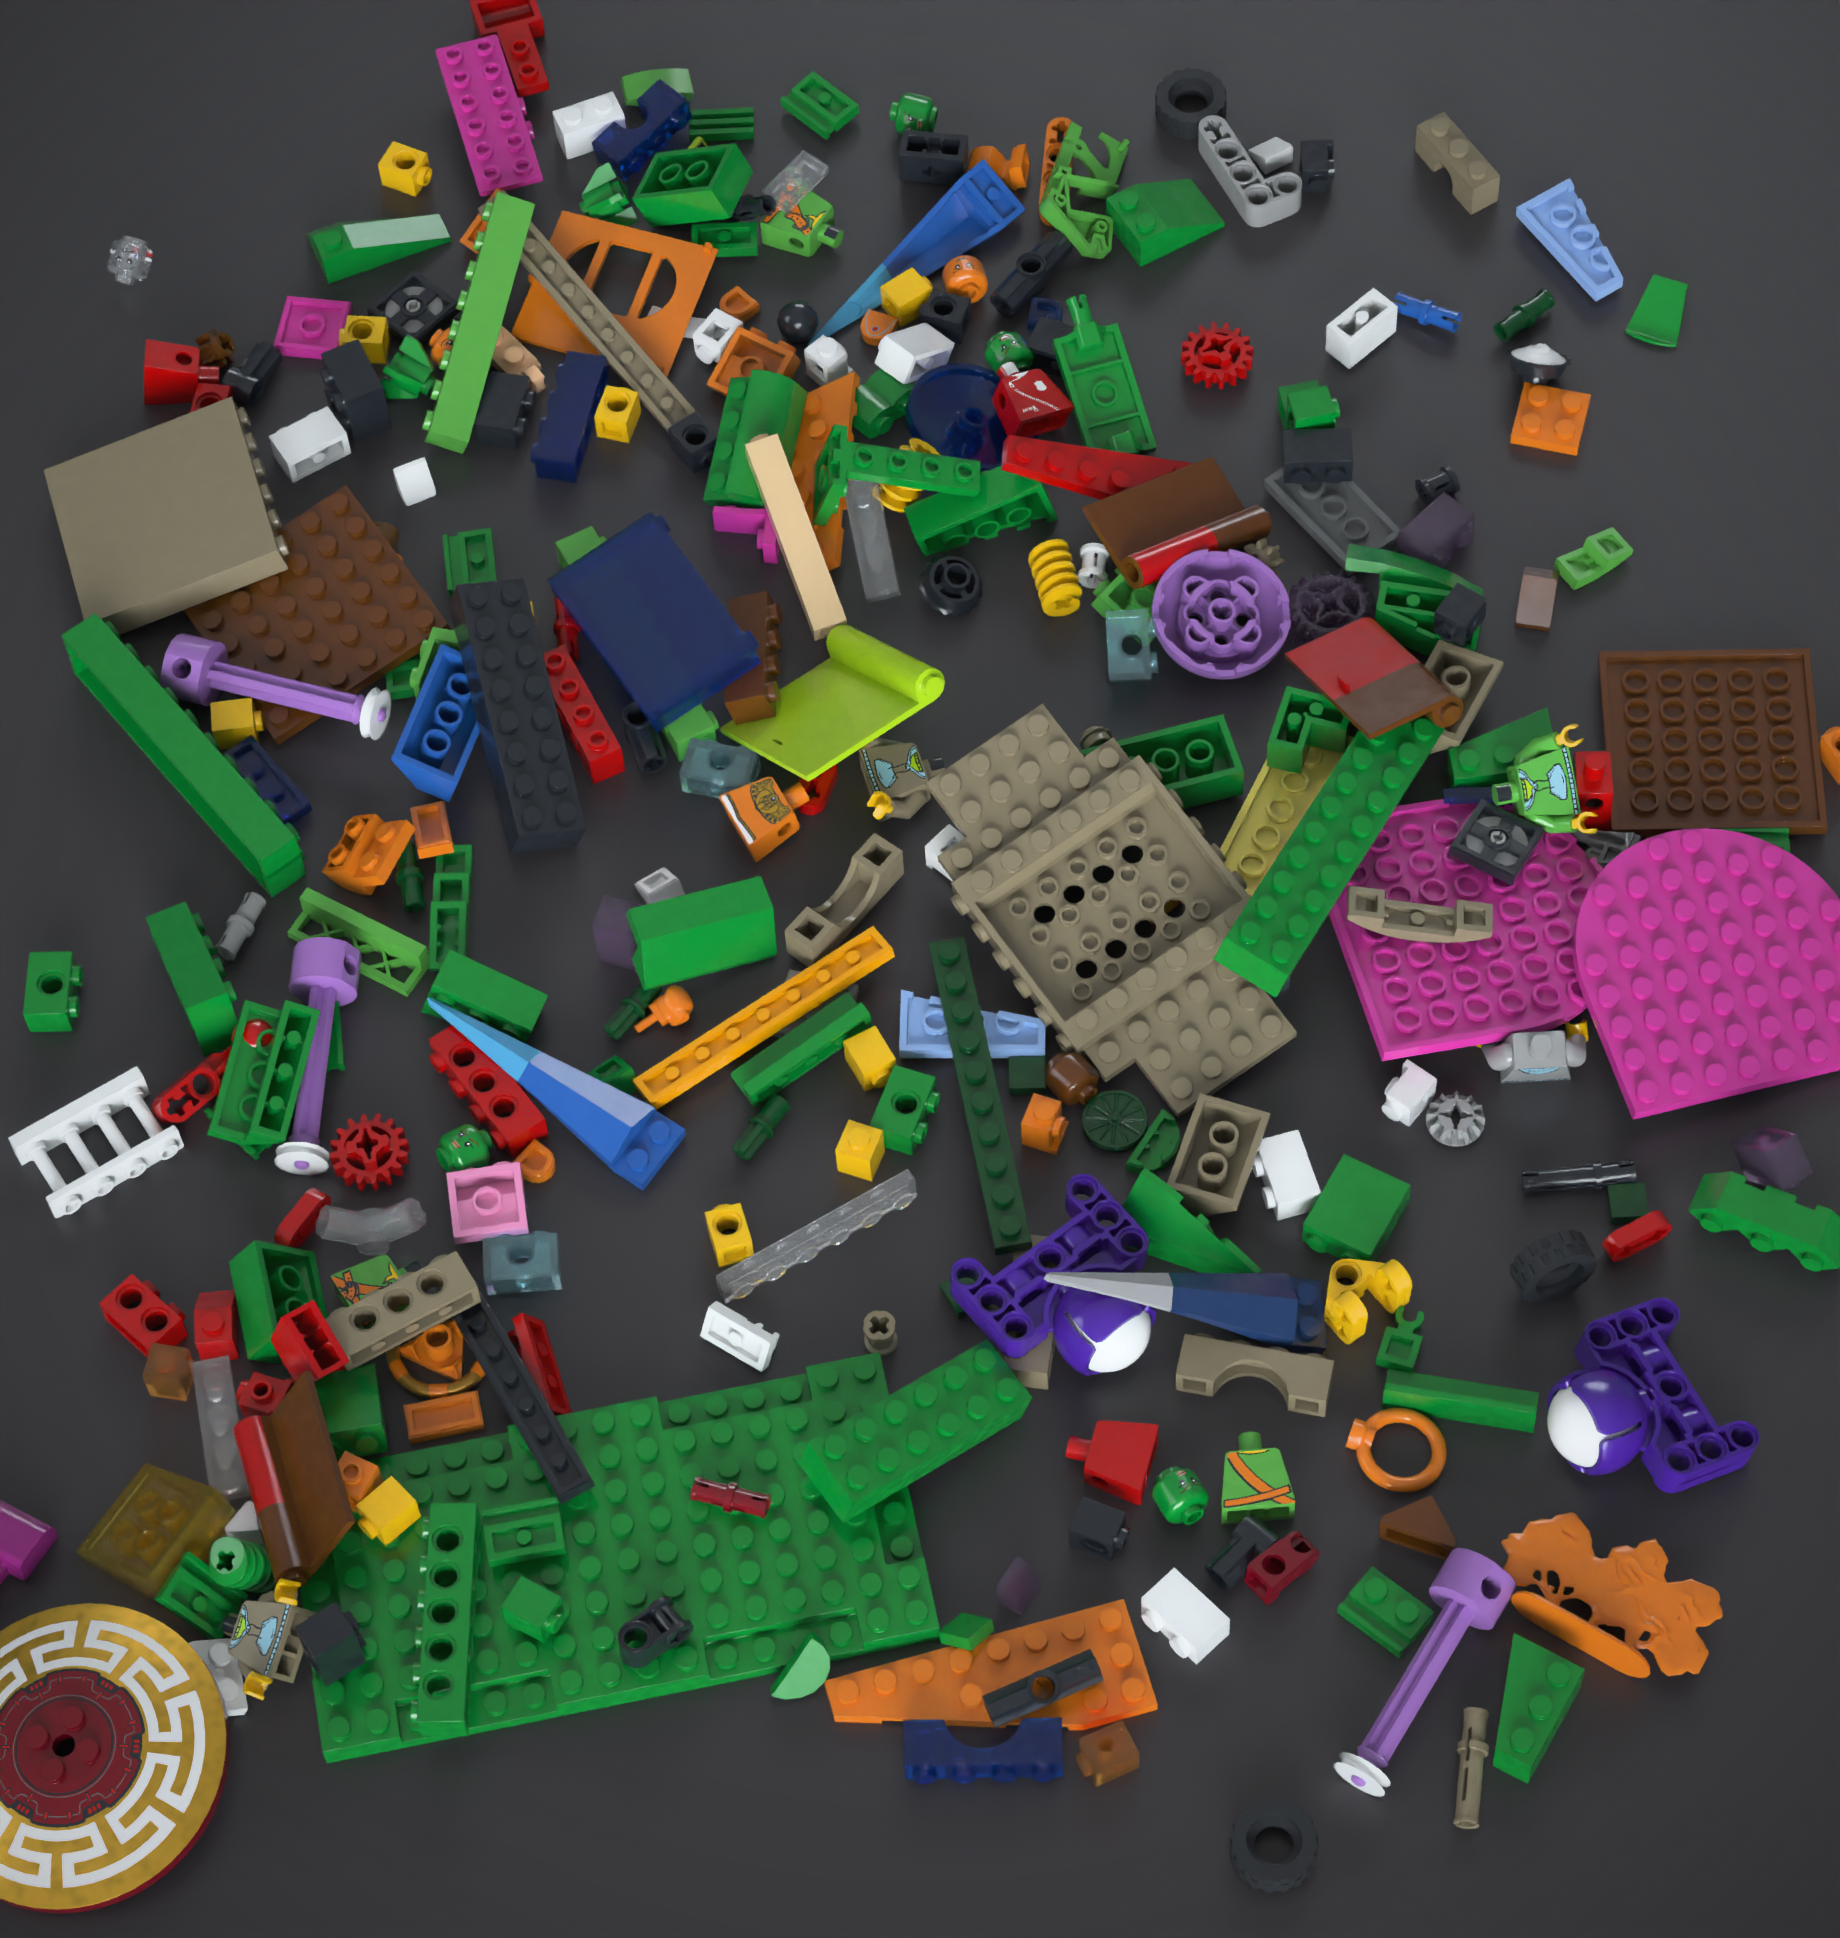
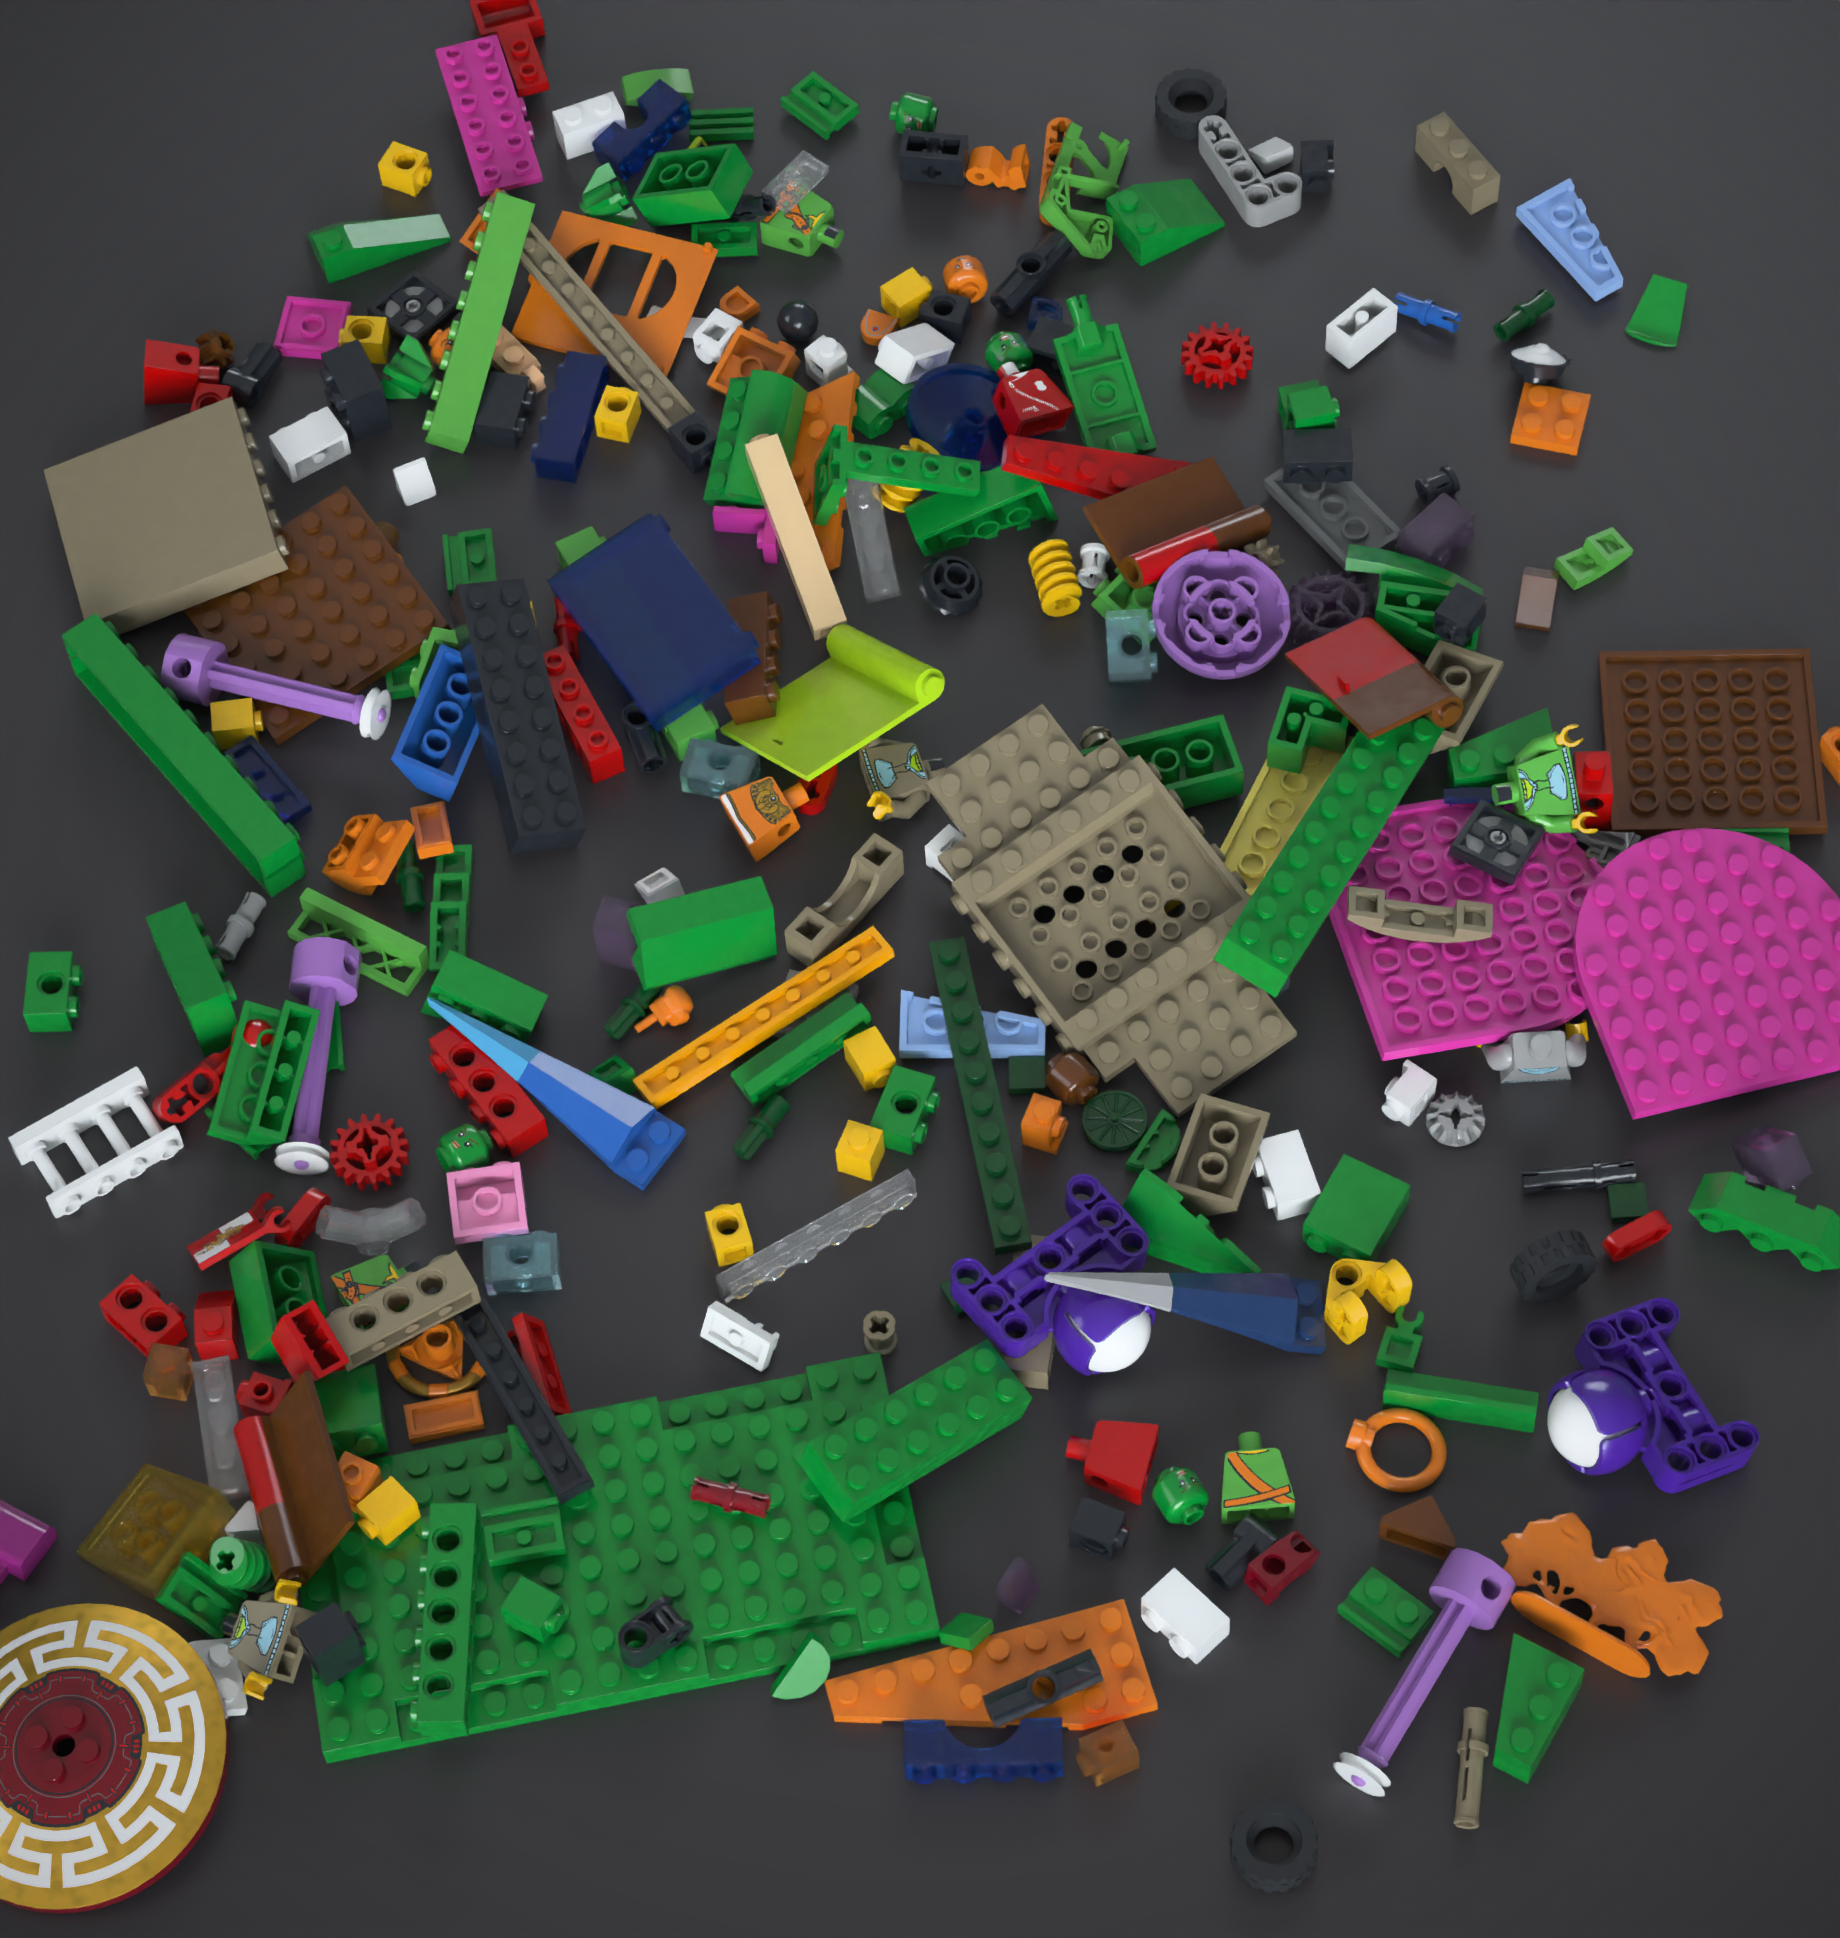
(129, 260): clear head -> none
(238, 1233): none -> flag
(536, 1162): orange tile -> none
(961, 220): blue plate -> none
(1211, 1362): dark tan arch -> none

